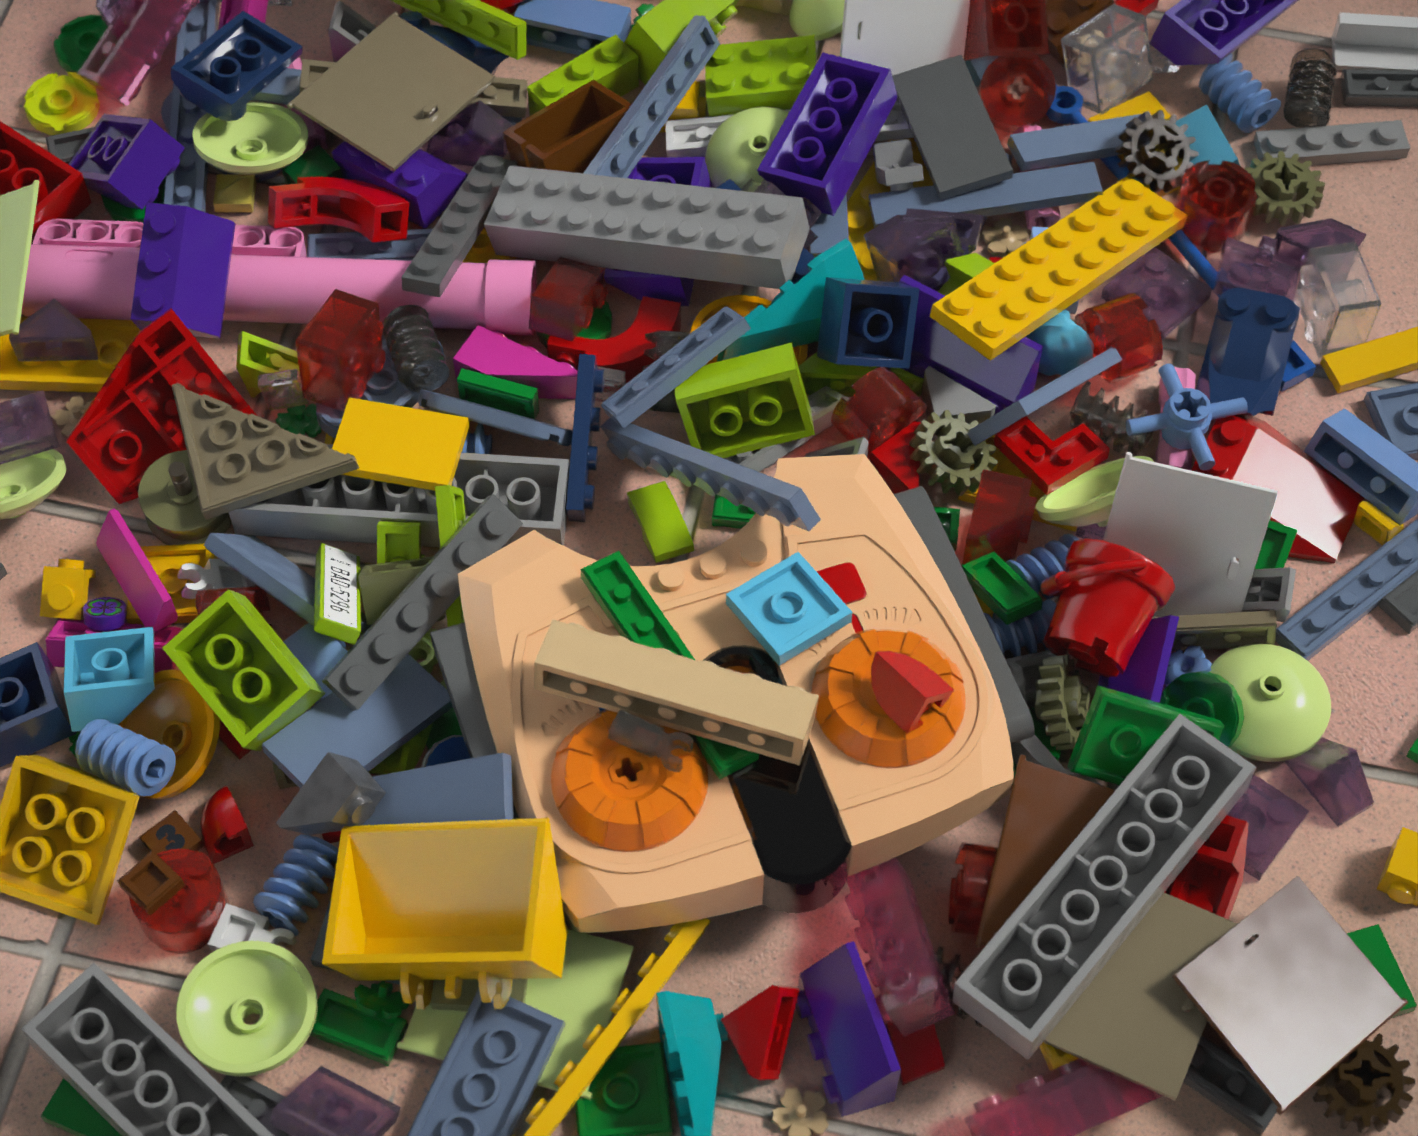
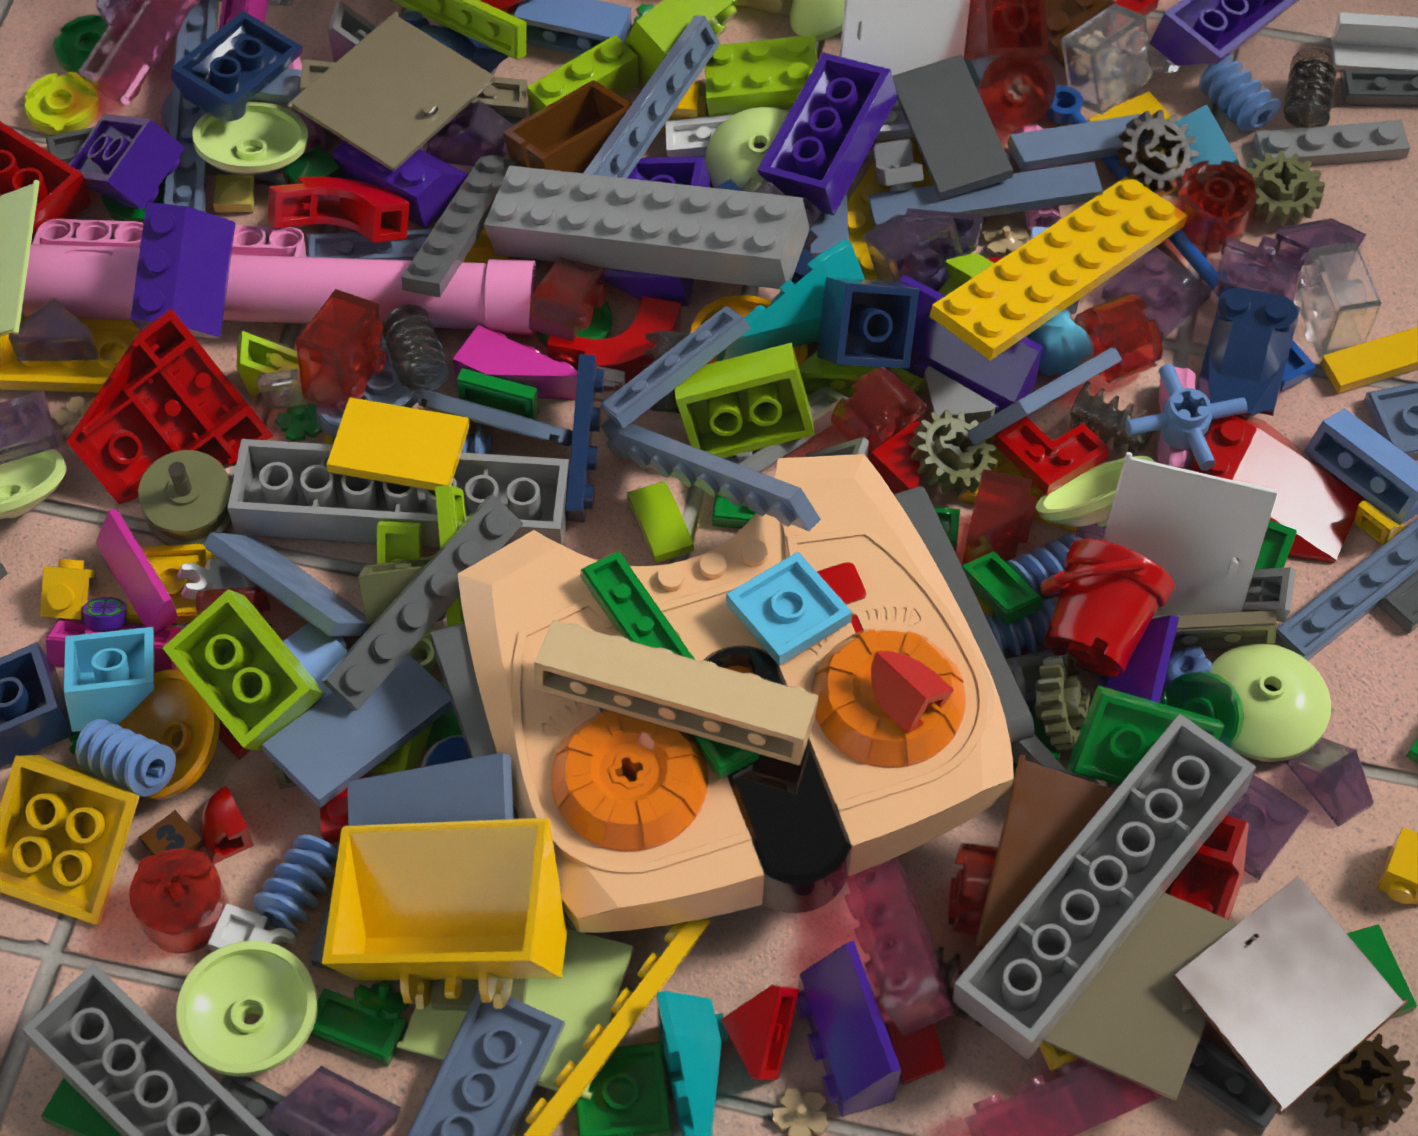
(151, 883): reddish brown tile -> none
(246, 457): dark tan tile -> none
(333, 797): flat silver slope -> none
(337, 594): tile -> none
(649, 739): clear smoke bar -> none

